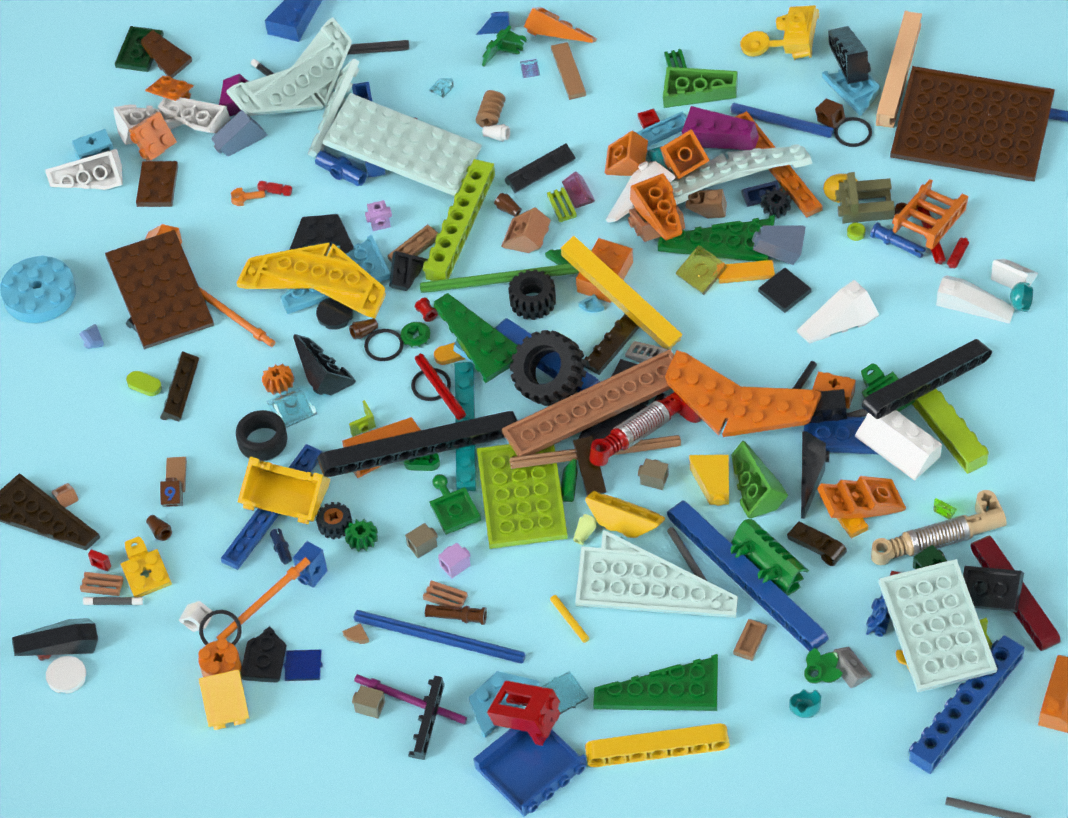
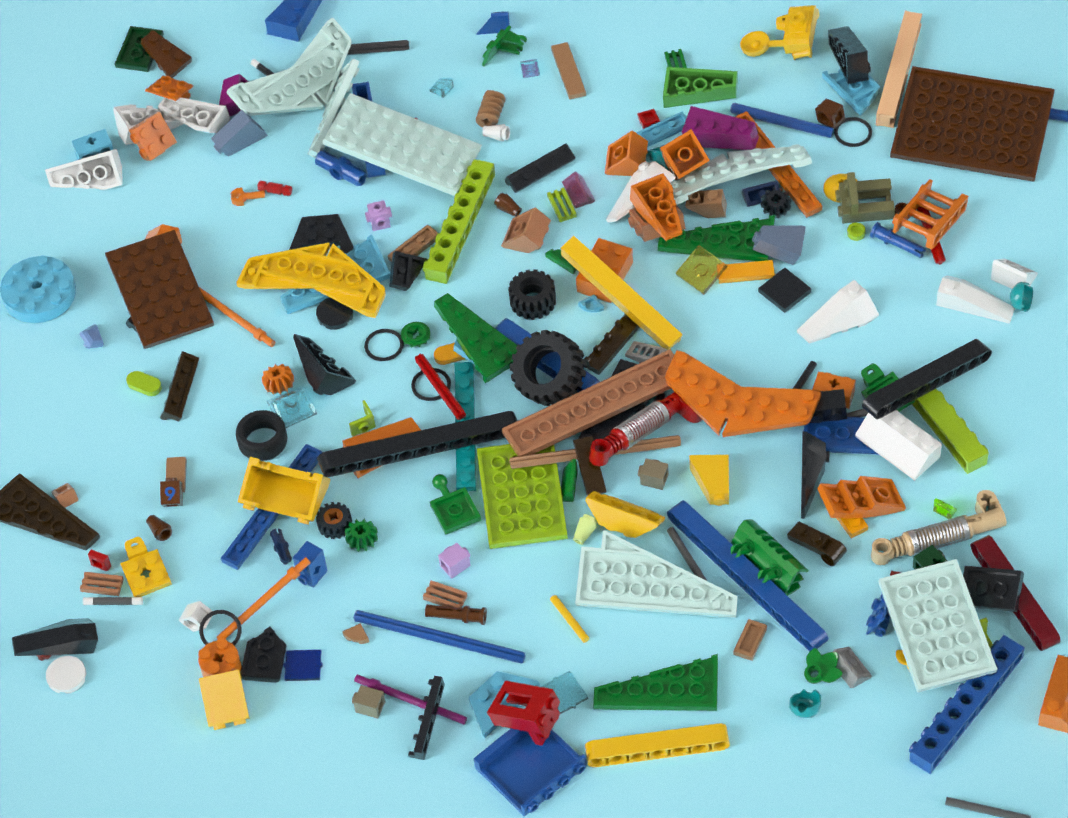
(157, 184): reddish brown plate -> none
(362, 328): reddish brown cone -> none
(421, 540): dark tan brick -> none
(422, 463): green beam -> none
(425, 308): red bush -> none
(494, 278): bright green axle -> none
(547, 23): orange wedge -> none
(758, 486): bright green wedge -> none
(958, 252): red axle -> none

